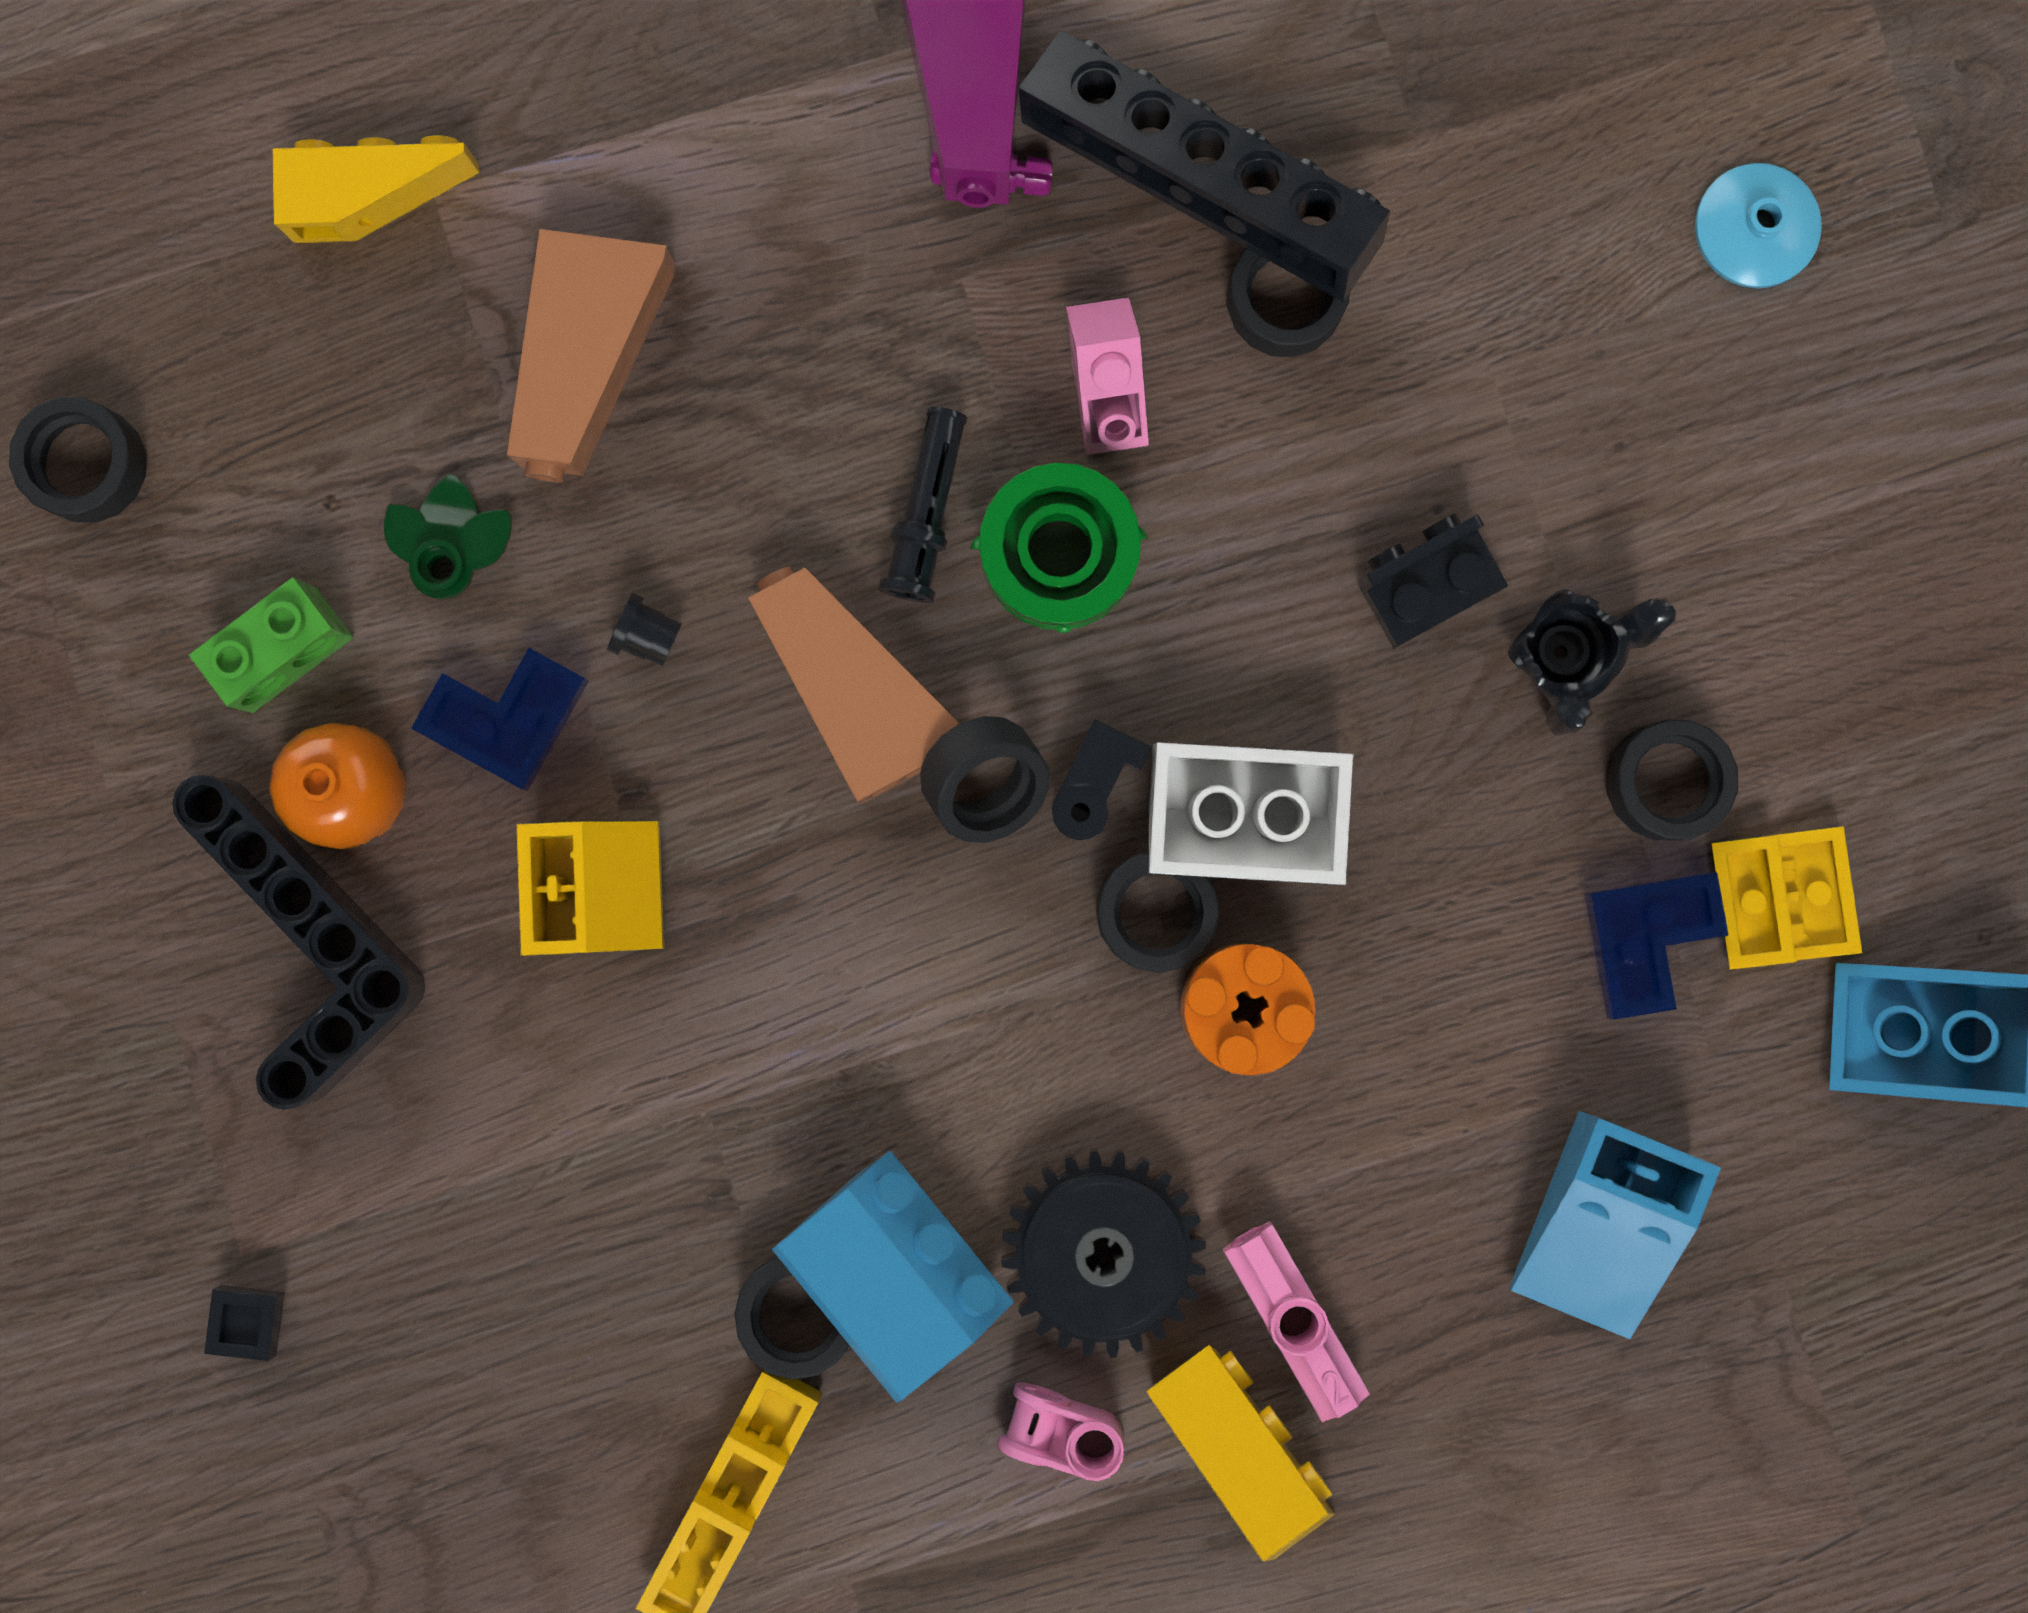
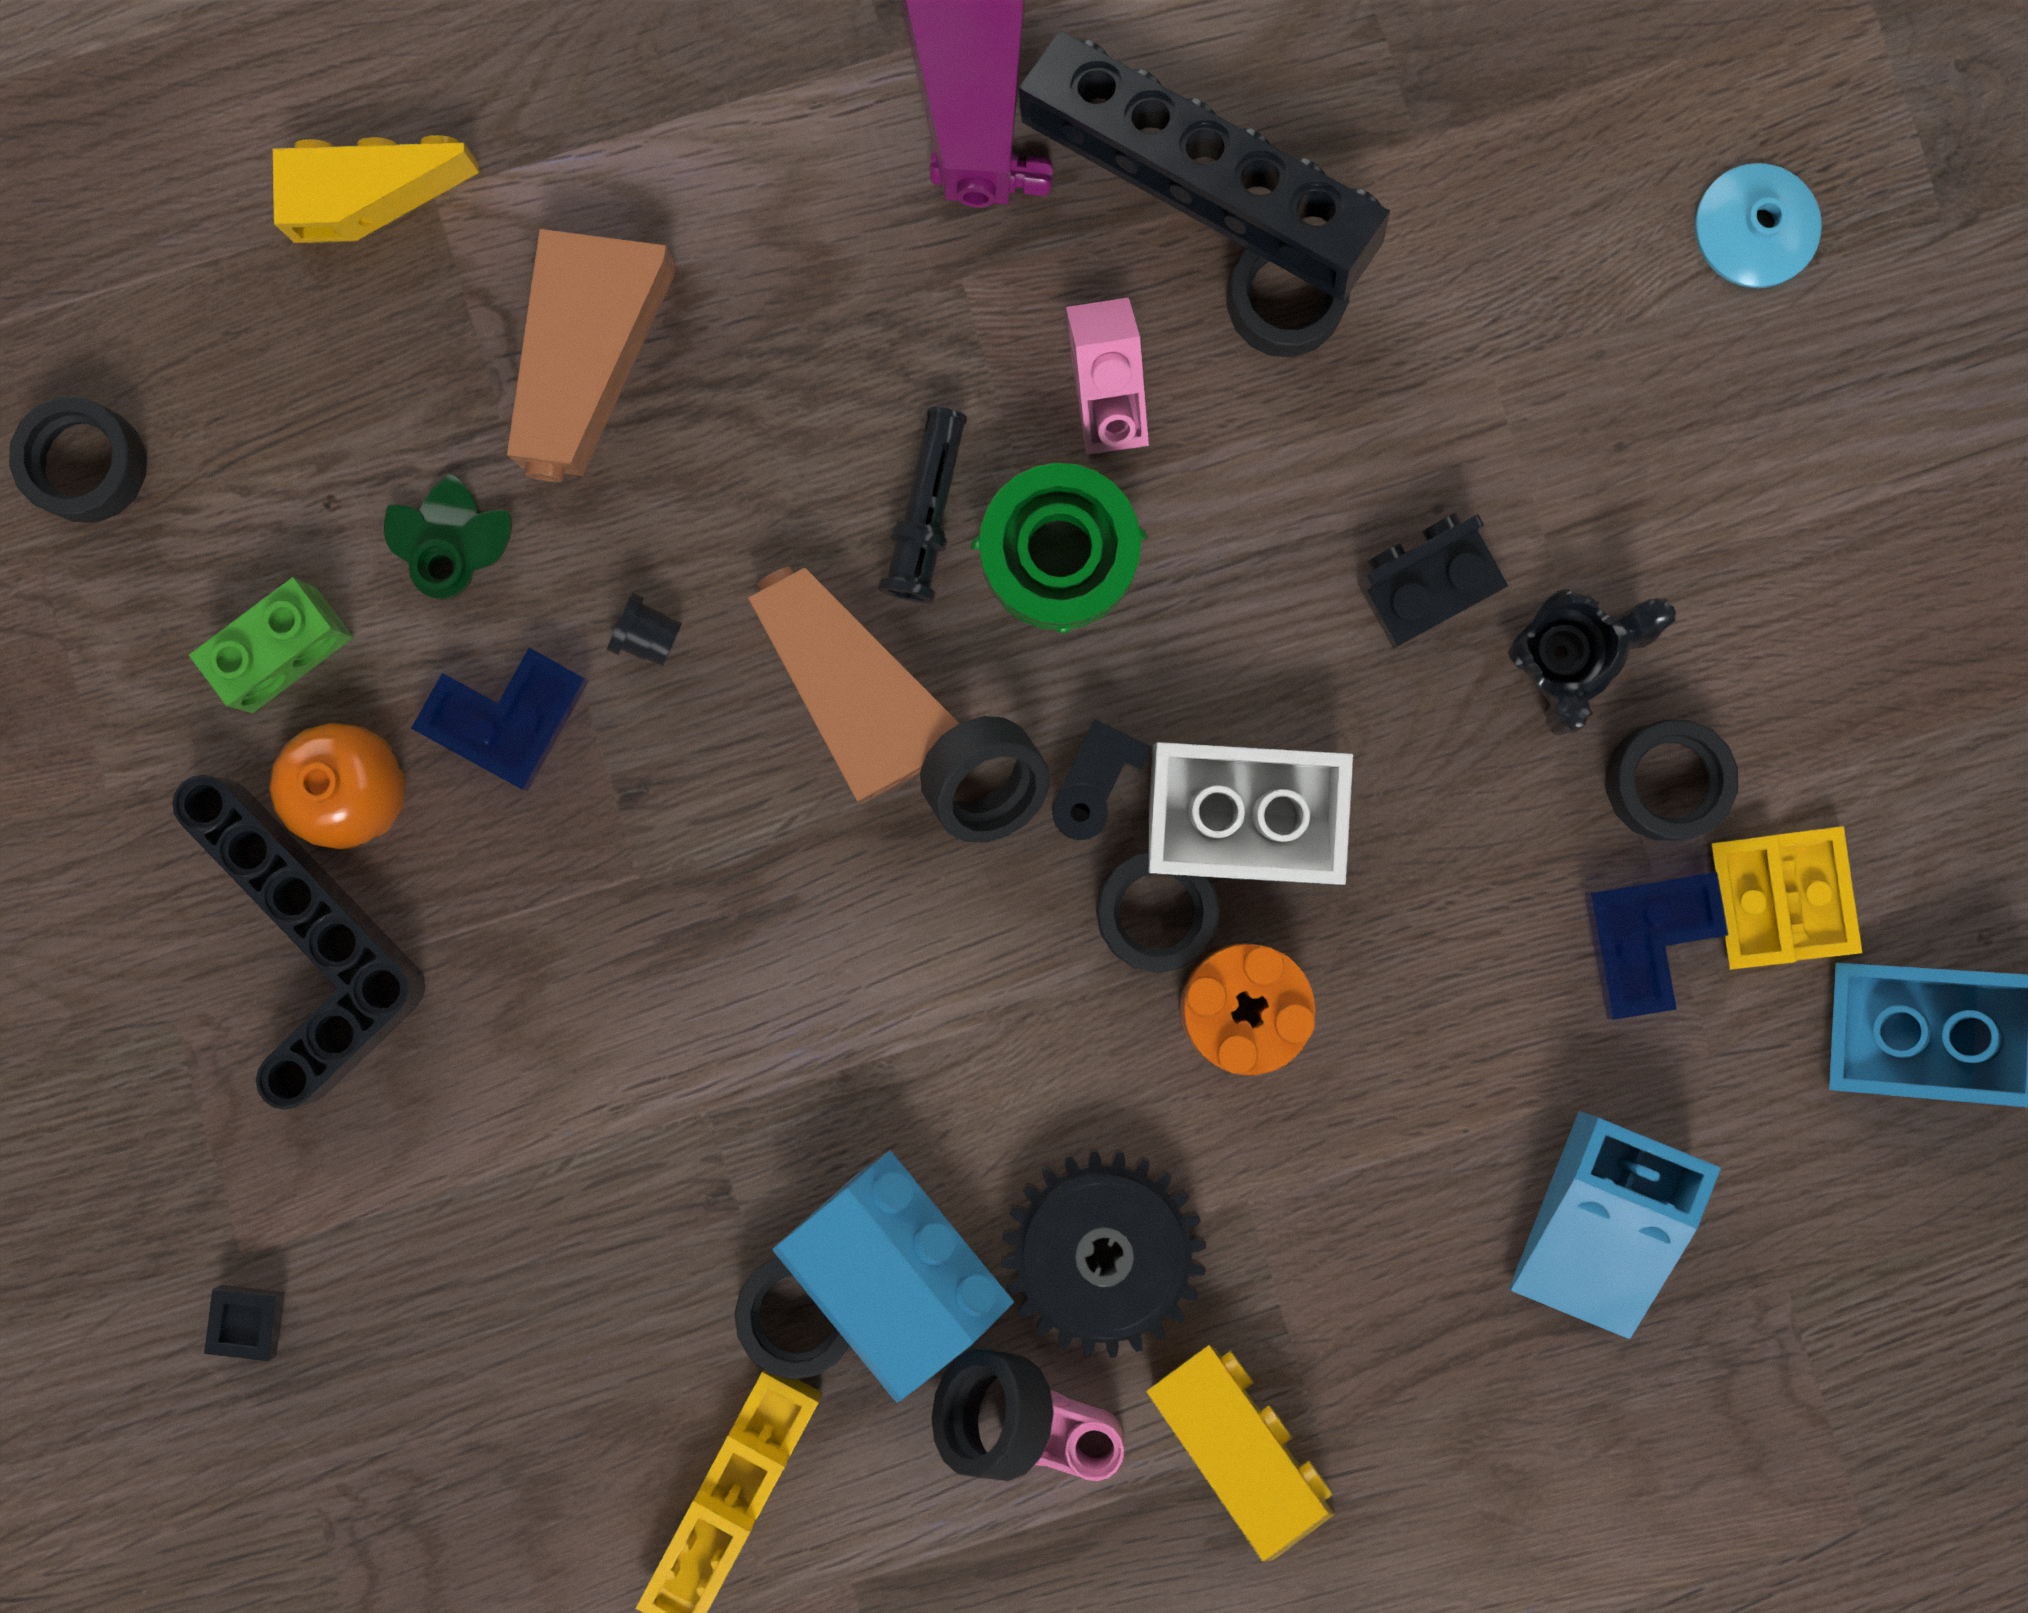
(590, 887): yellow slope -> none
(1026, 1418): none -> black tyre
(1317, 1353): bright pink piece -> none

